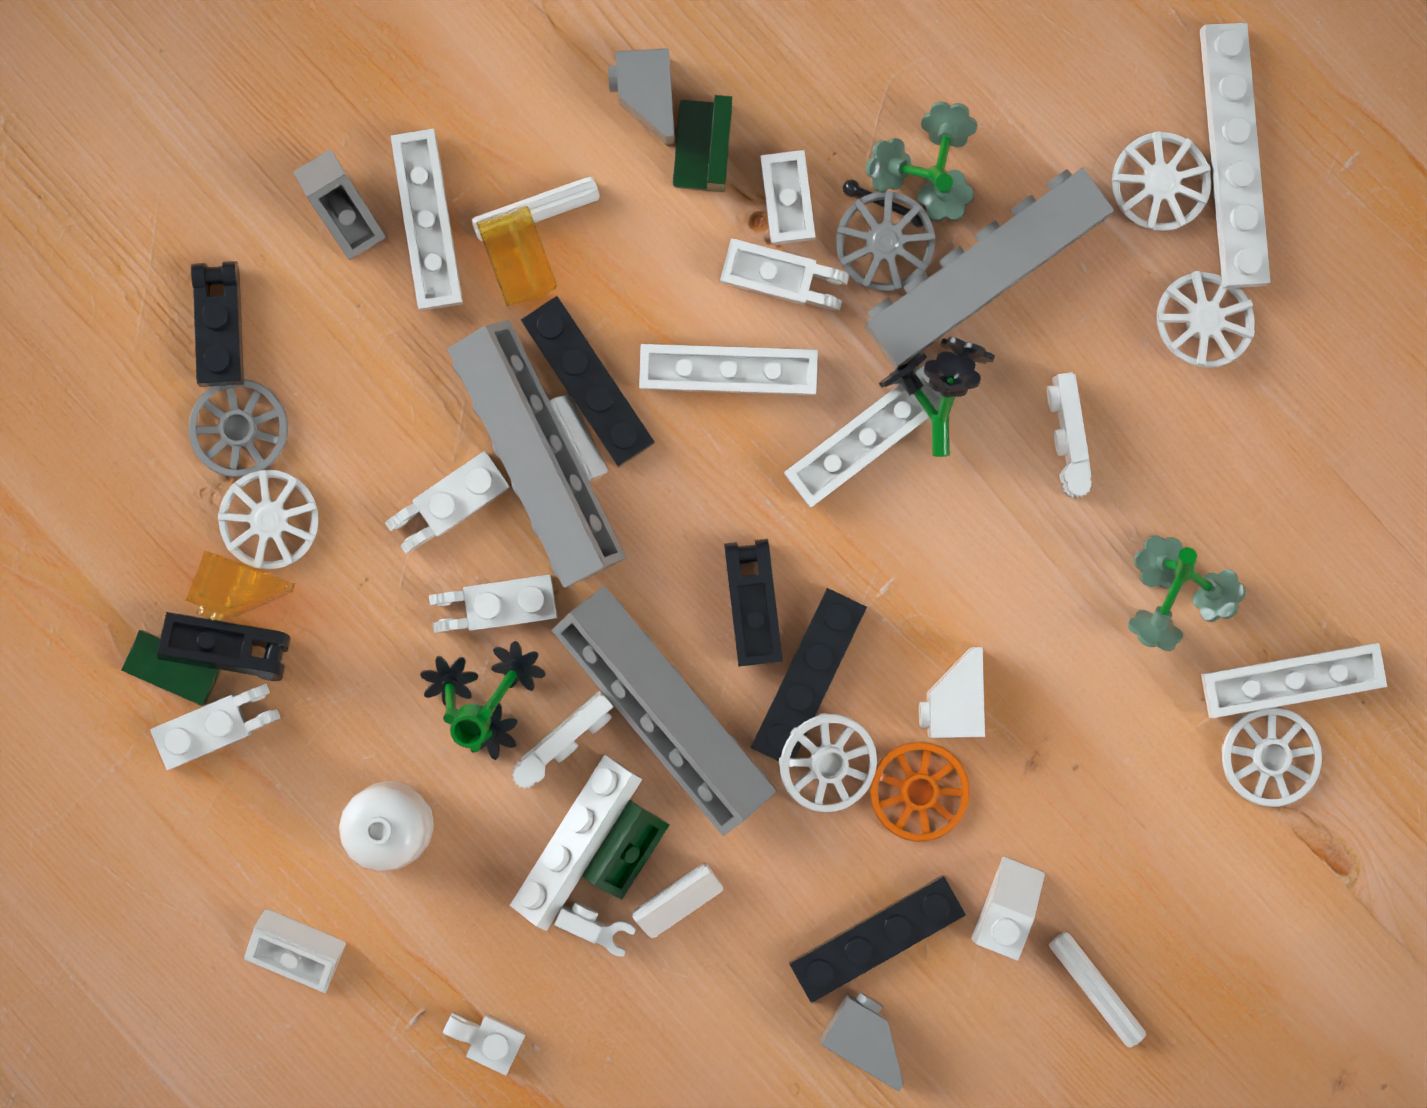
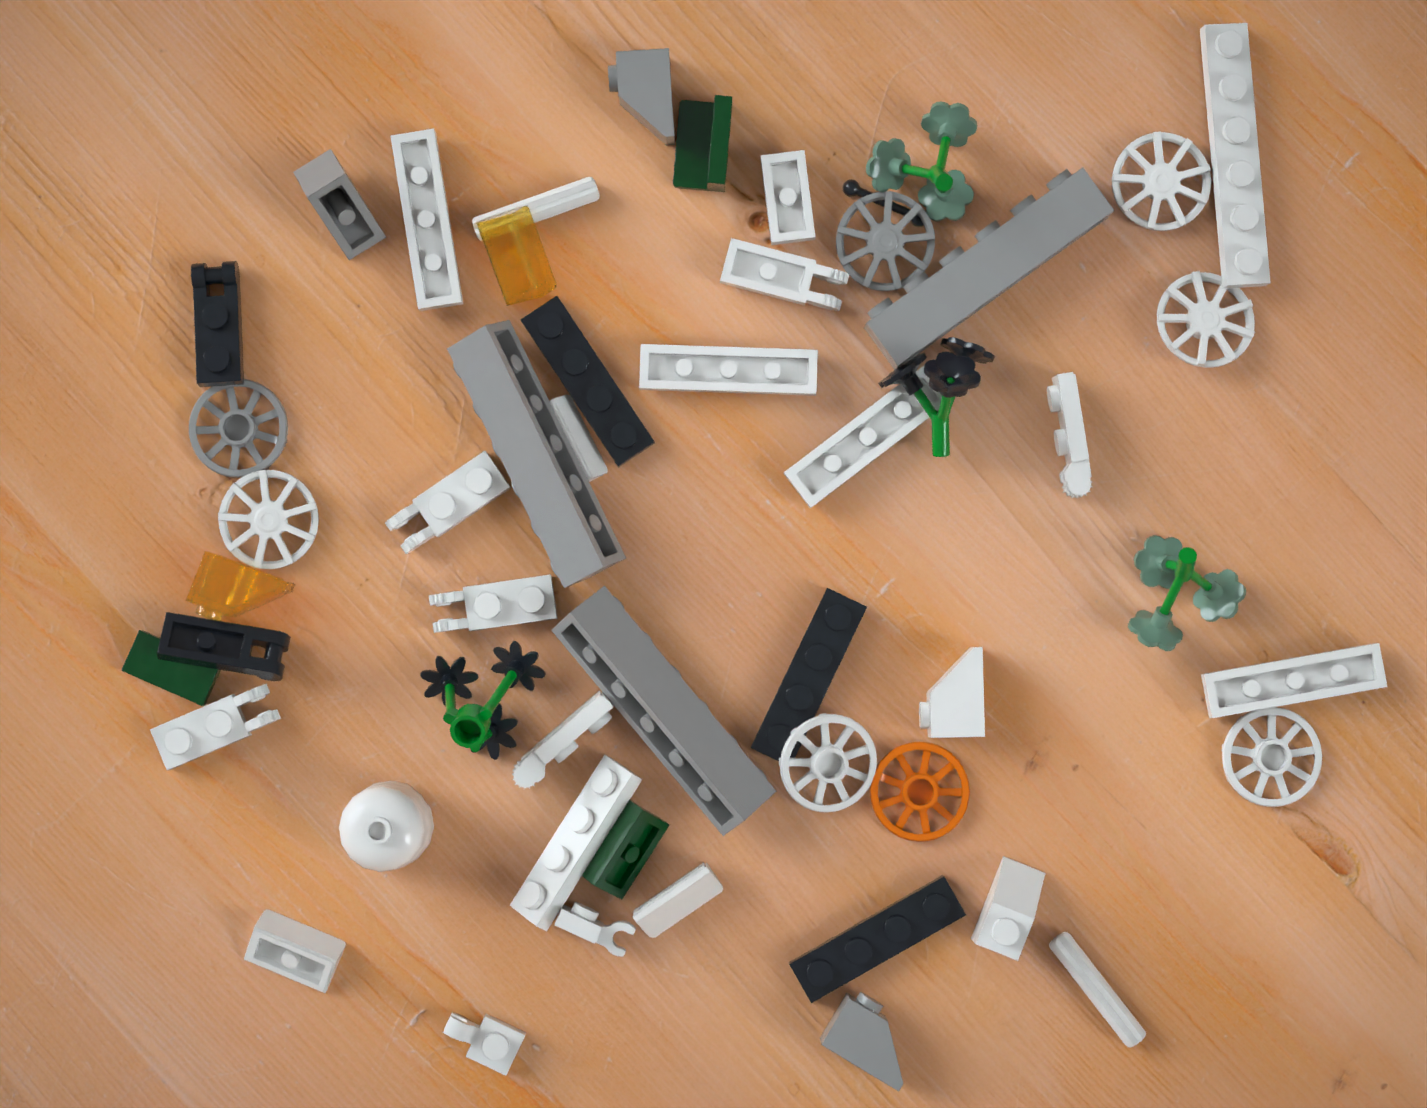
(753, 604): black plate -> none

